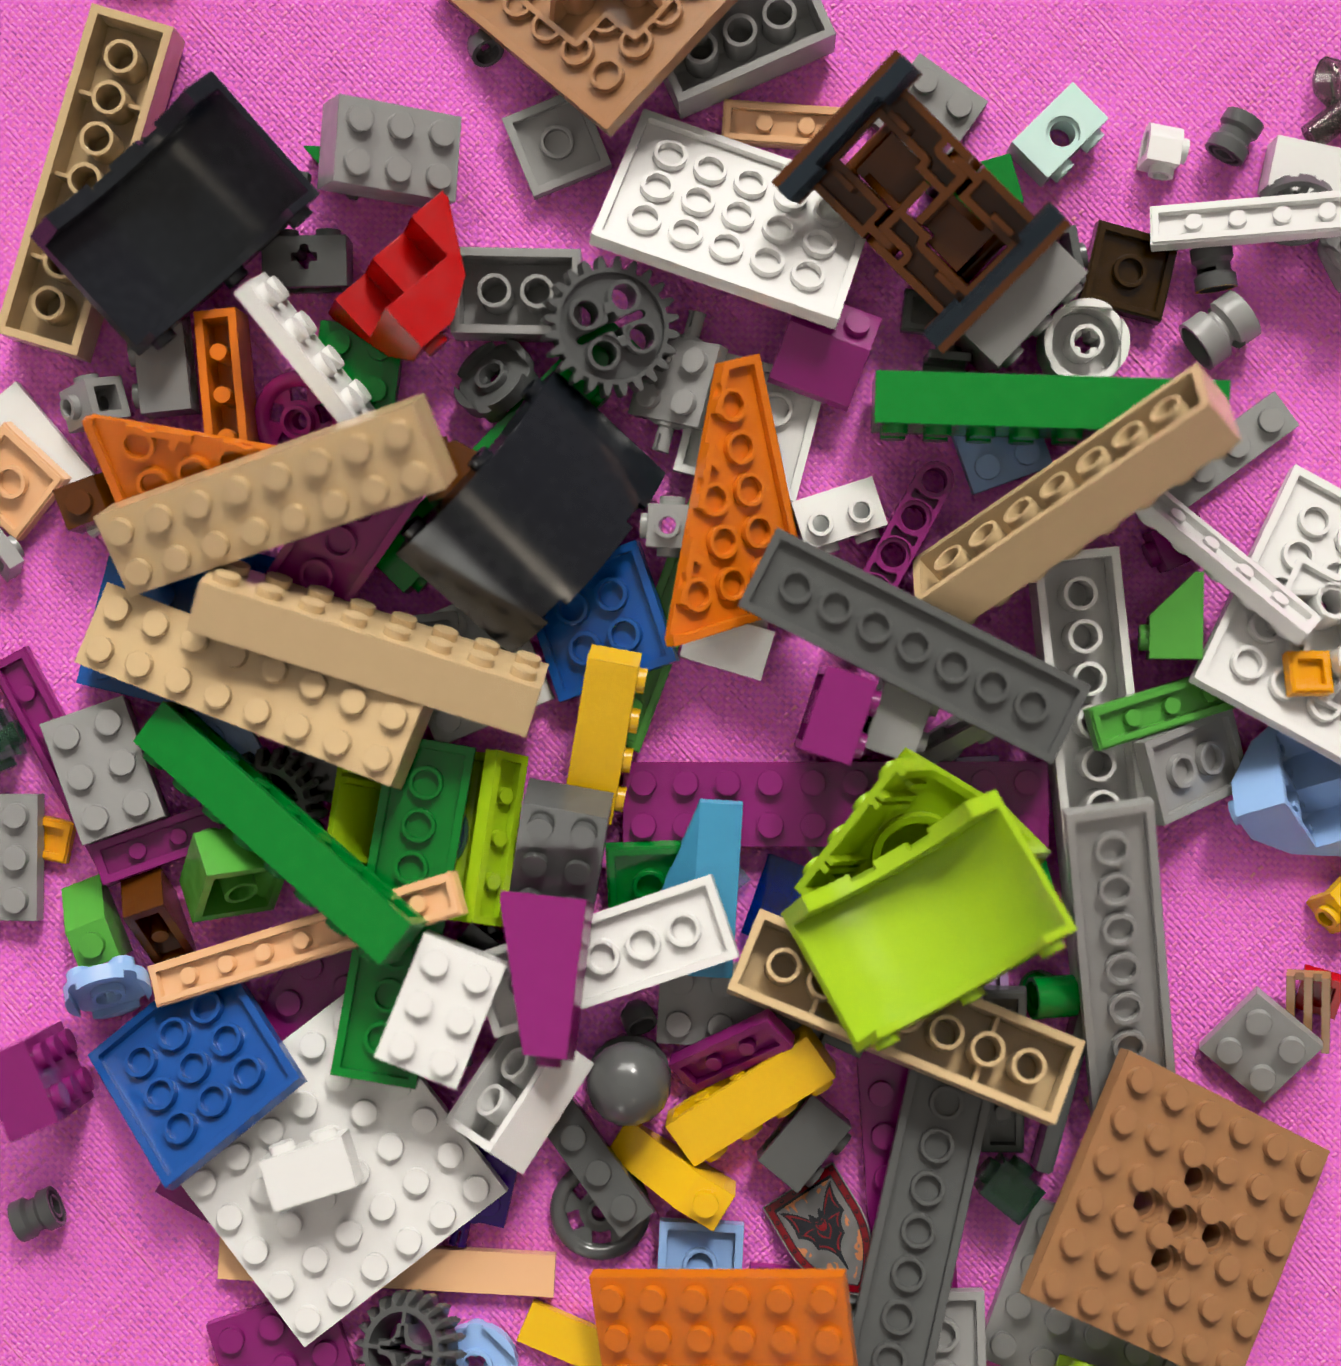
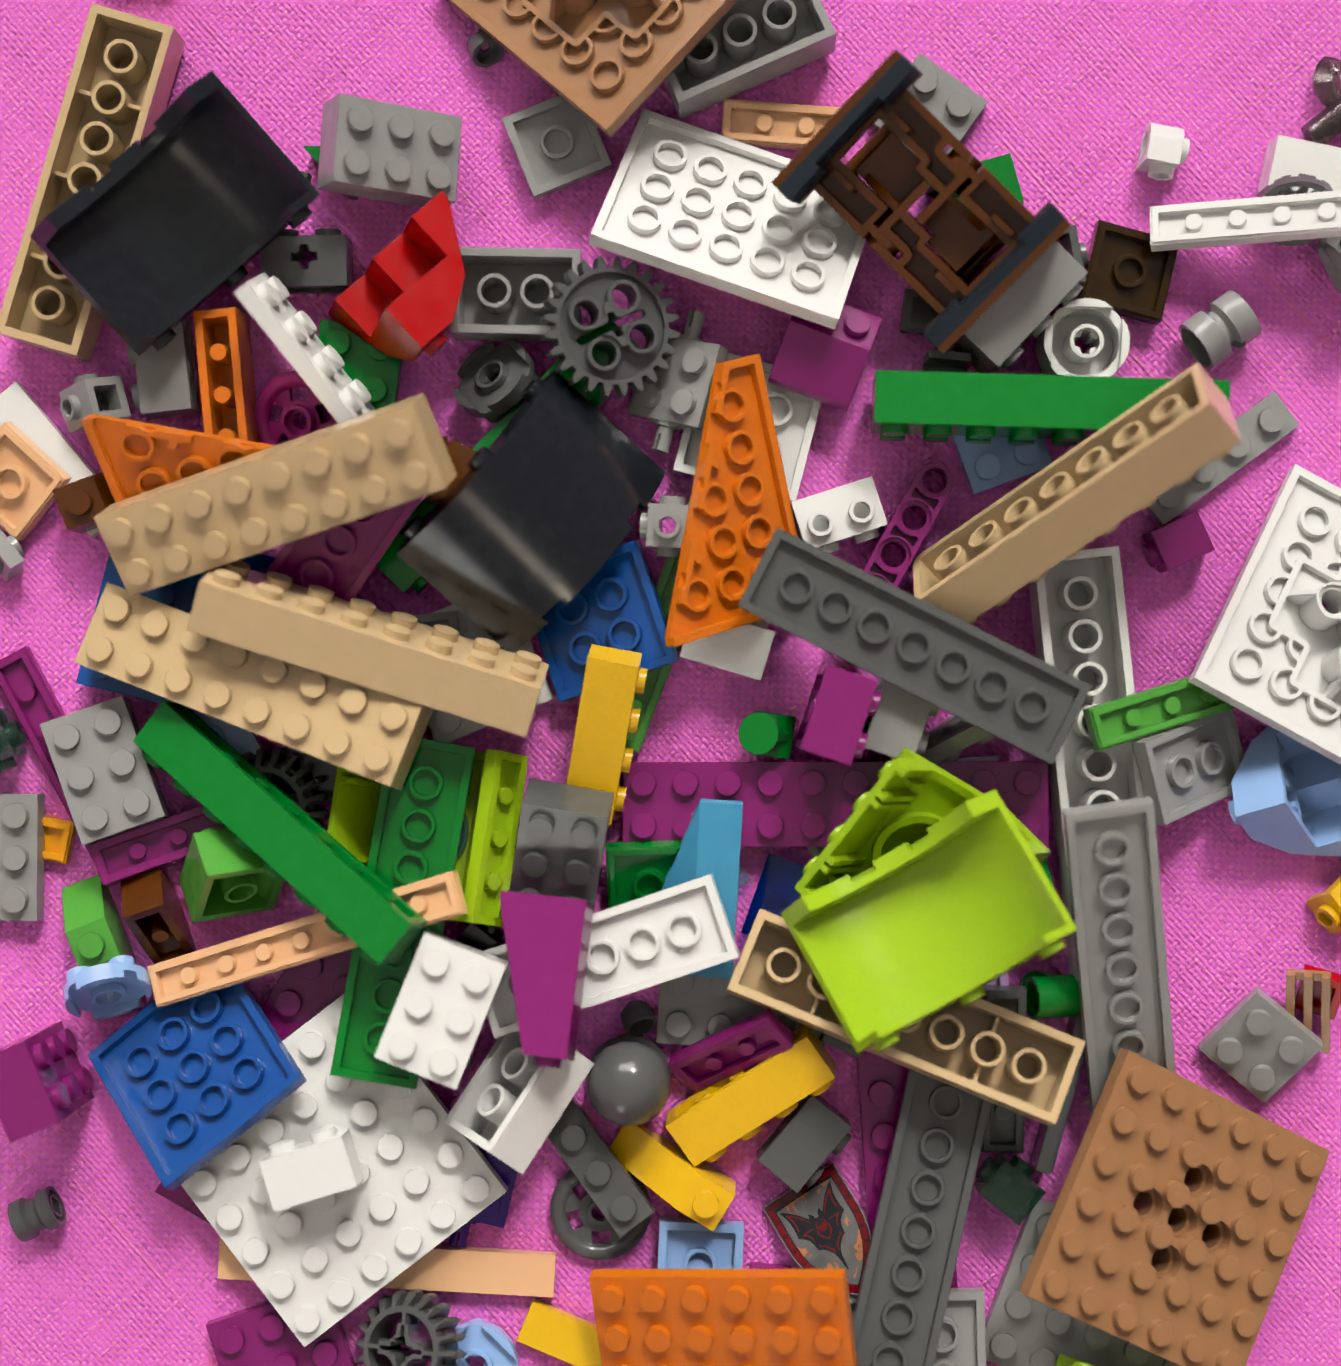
(767, 734): none -> green piece
(1070, 113): light aqua brick -> none
(1176, 625): bright green slope -> none
(1213, 269): dark grey wheel -> none
(1230, 567): white plate -> none
(1234, 136): dark grey wheel -> none
(1307, 673): light orange tile -> none

